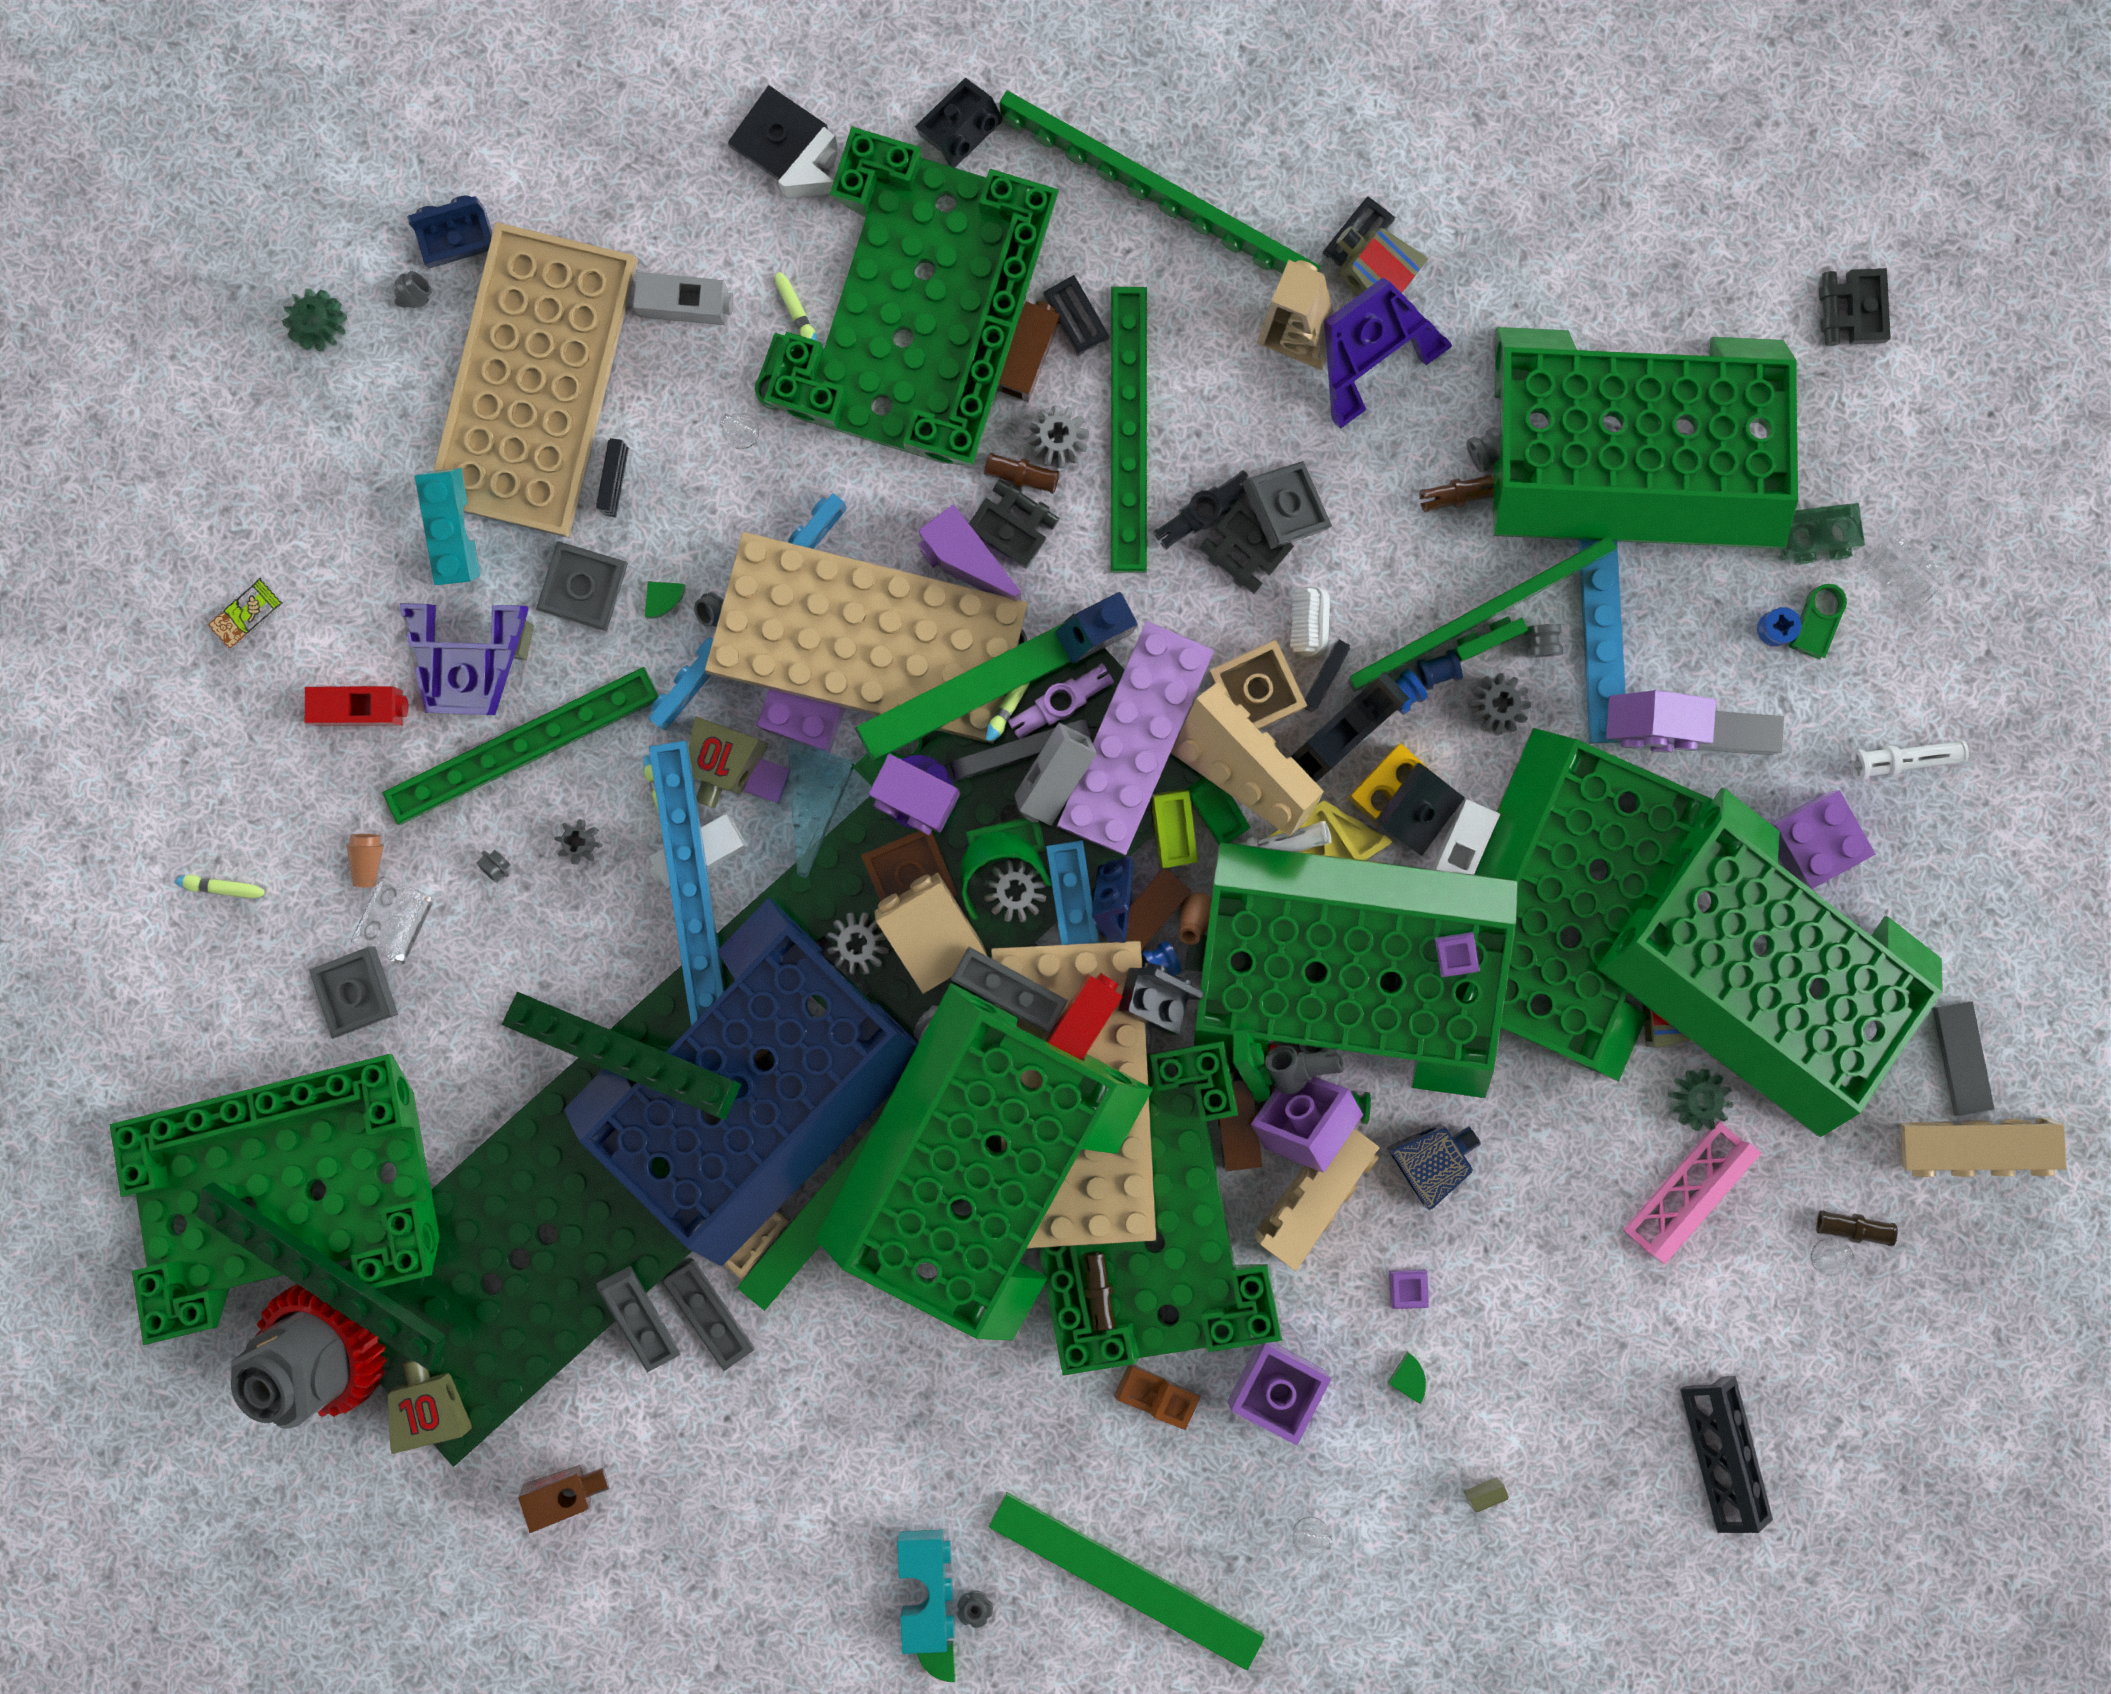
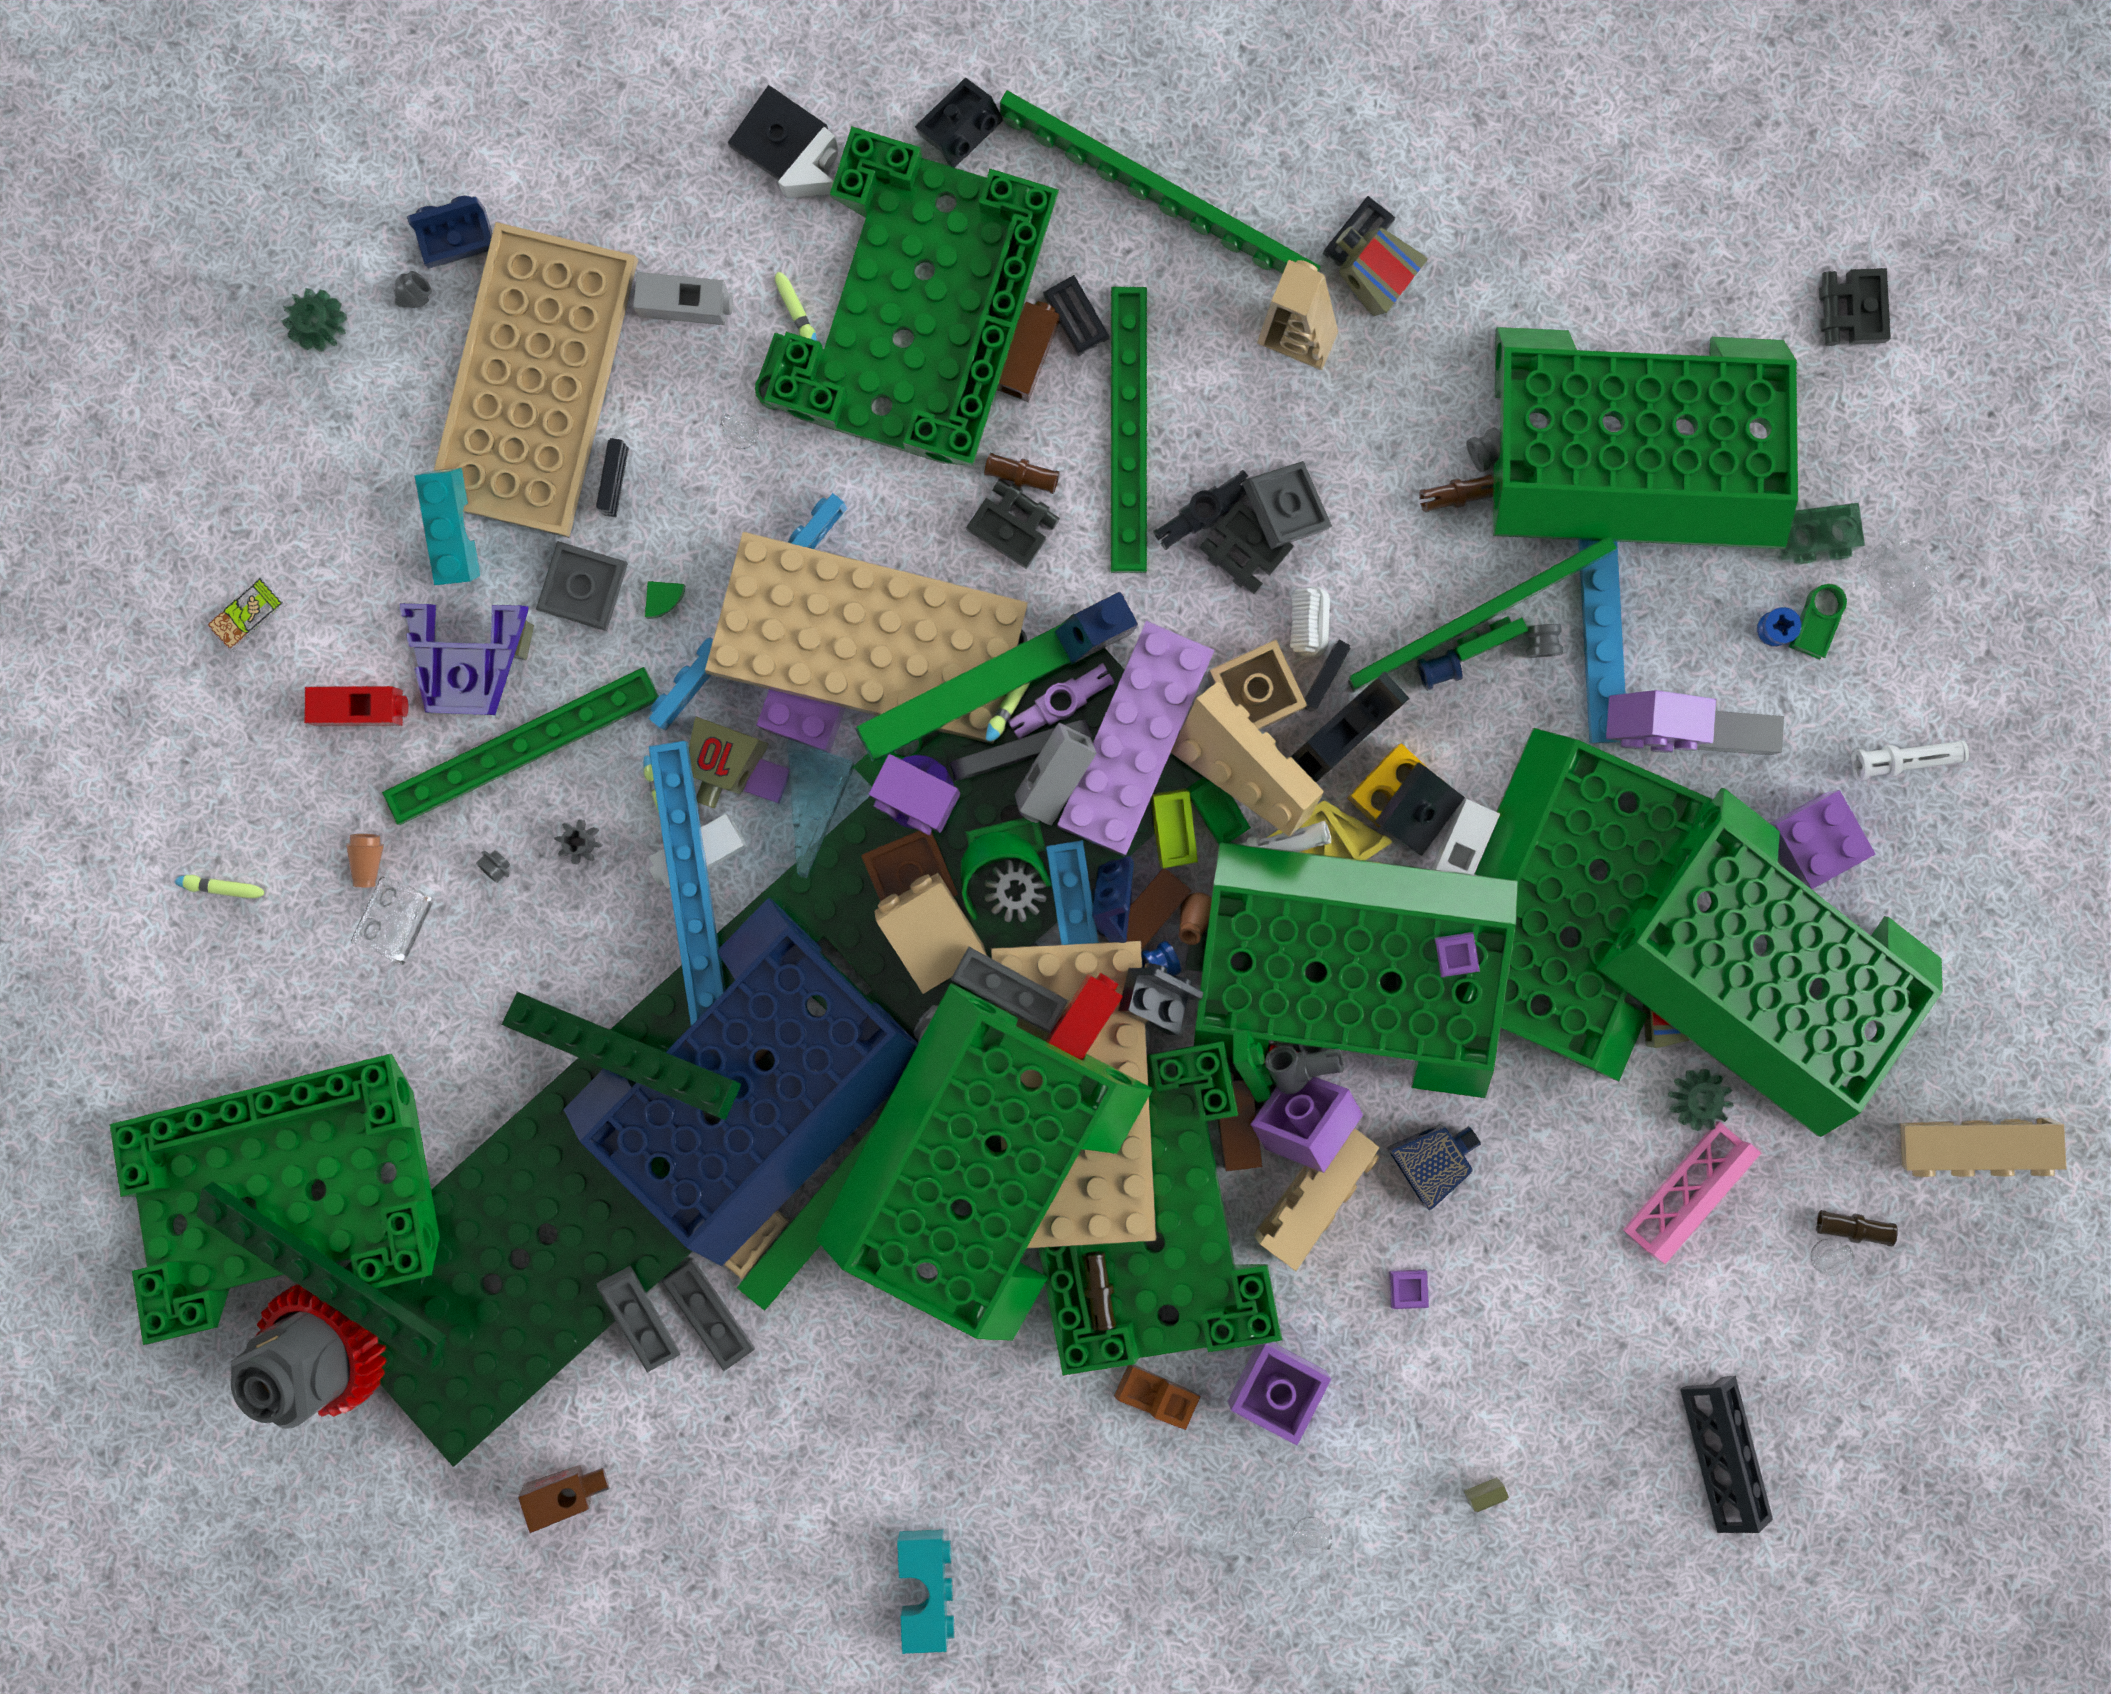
(353, 992): dark grey tile -> none
(424, 1410): olive torso -> none
(708, 609): dark grey plate -> none
(847, 936): light grey gear -> none
(940, 1664): green tile -> none
(962, 554): medium lavender slope -> none
(972, 1599): dark grey plate -> none
(1071, 442): light grey gear -> none
(1127, 1581): green tile -> none
(1364, 1104): green bush -> none
(1365, 335): dark purple wing -> none
(1409, 1378): green tile -> none
(1412, 688): blue wheel -> none
(1505, 718): dark grey gear -> none
(1963, 1058): dark grey tile -> none

